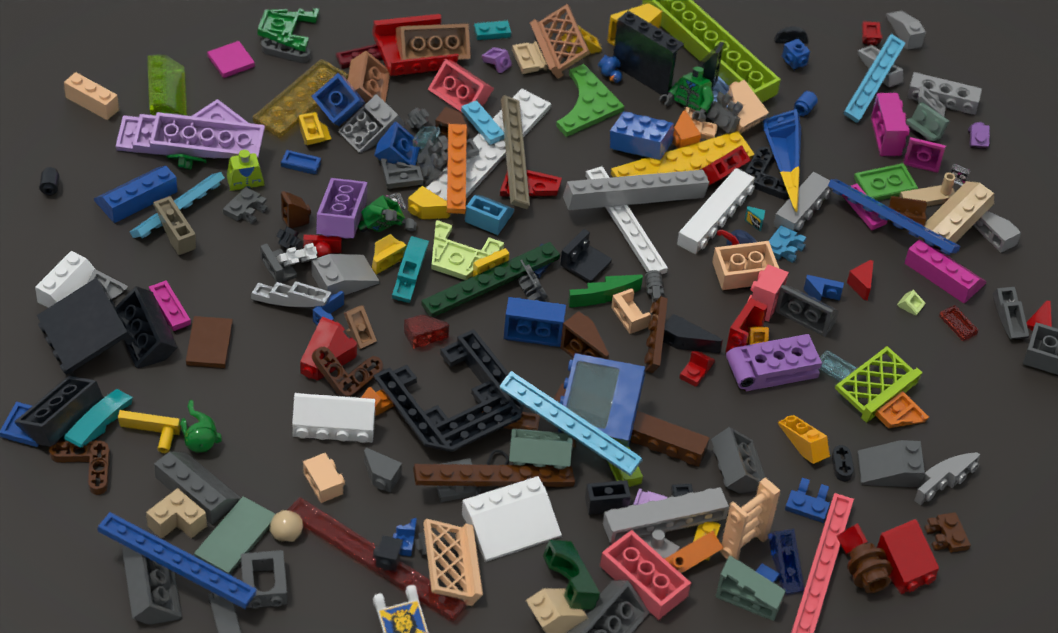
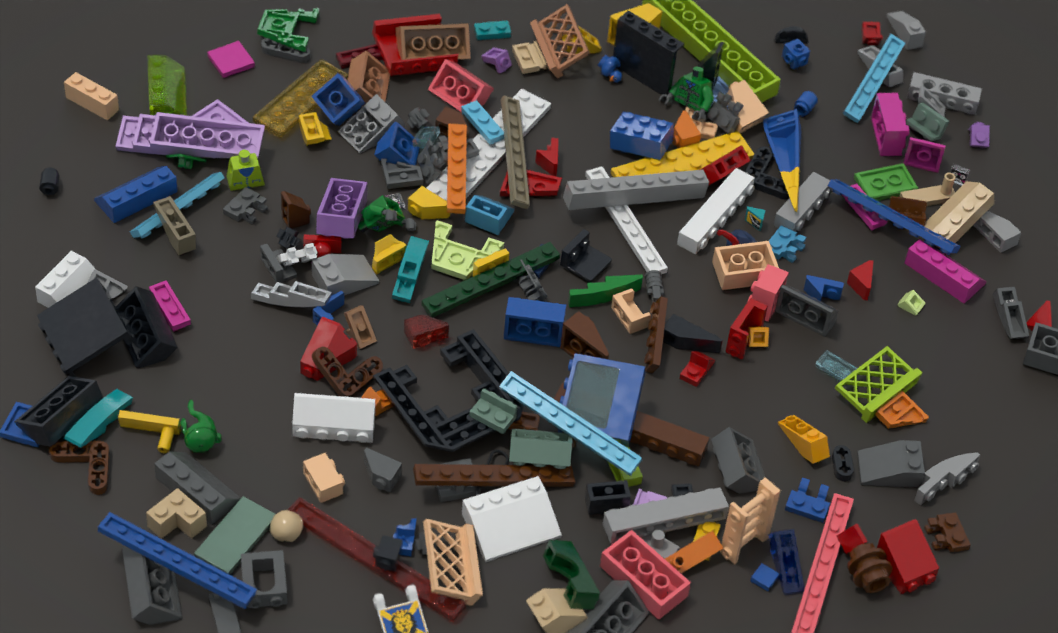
(209, 342): reddish brown tile -> none
(301, 162): blue tile -> none
(494, 411): none -> sand green bracket
(548, 158): none -> red slope
(593, 104): bright green plate -> none
(749, 589): sand green wedge -> none
(774, 362): medium lavender hinge -> none
(958, 323): clear red tile -> none

